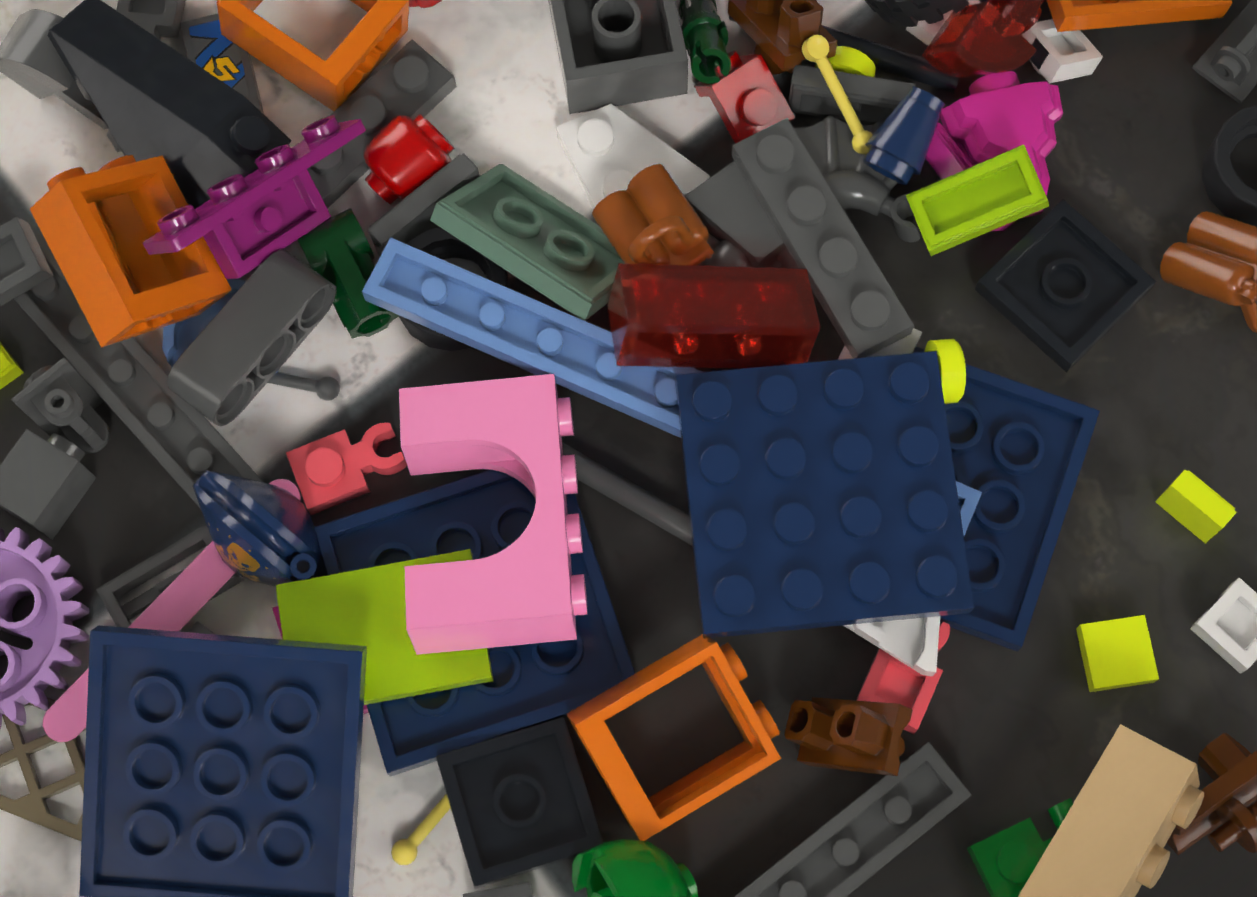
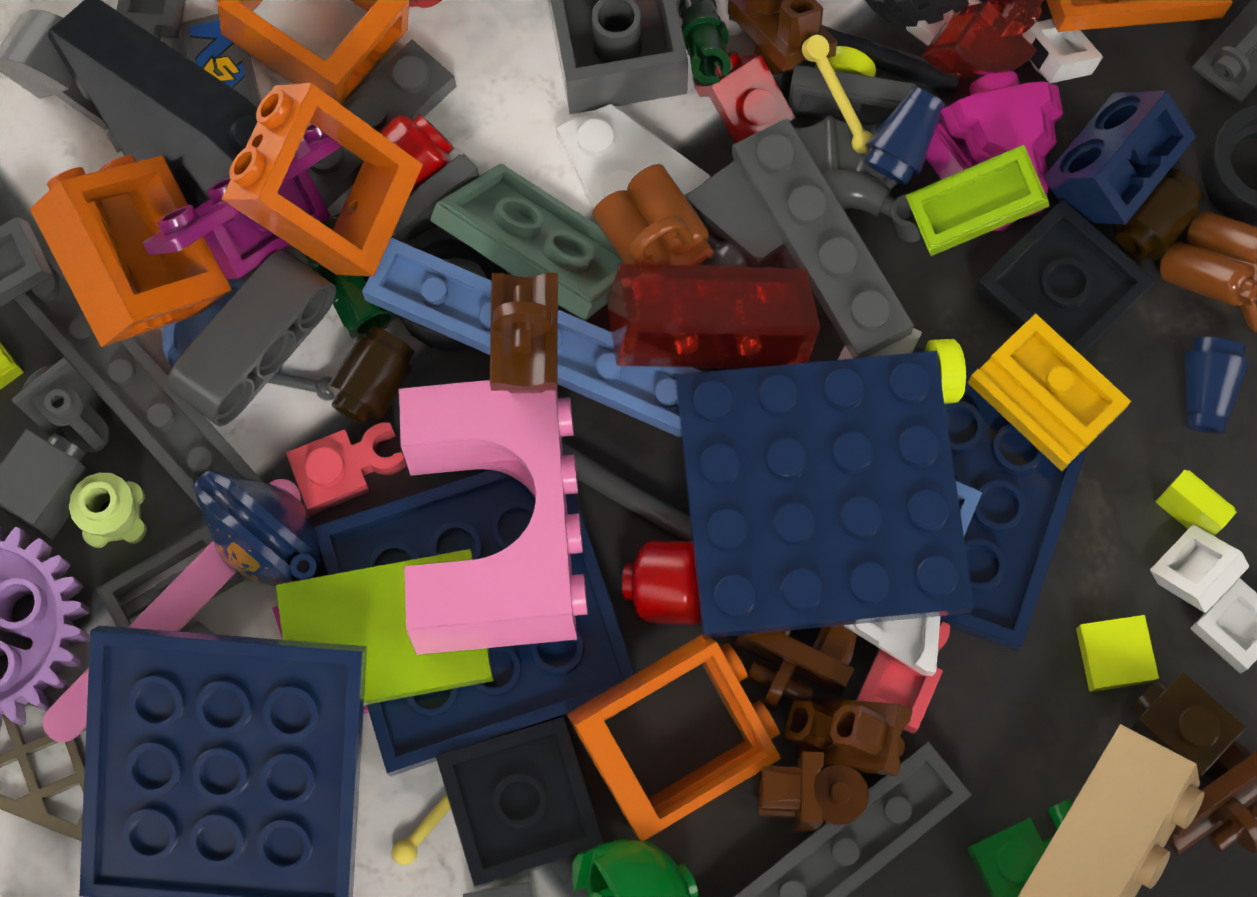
(119, 520): none -> yellowish green brick
(371, 375): none -> dark brown brick
(374, 199): none -> orange window
(524, 333): none -> reddish brown hips
(663, 583): none -> red head
(810, 796): none -> reddish brown hips
(822, 665): none -> reddish brown hips
(1049, 392): none -> yellow plate
(1121, 156): none -> dark blue brick
(1160, 217): none -> dark brown brick
(1186, 721): none -> dark brown bracket
(1199, 568): none -> white plate
(1213, 382): none -> dark blue cone

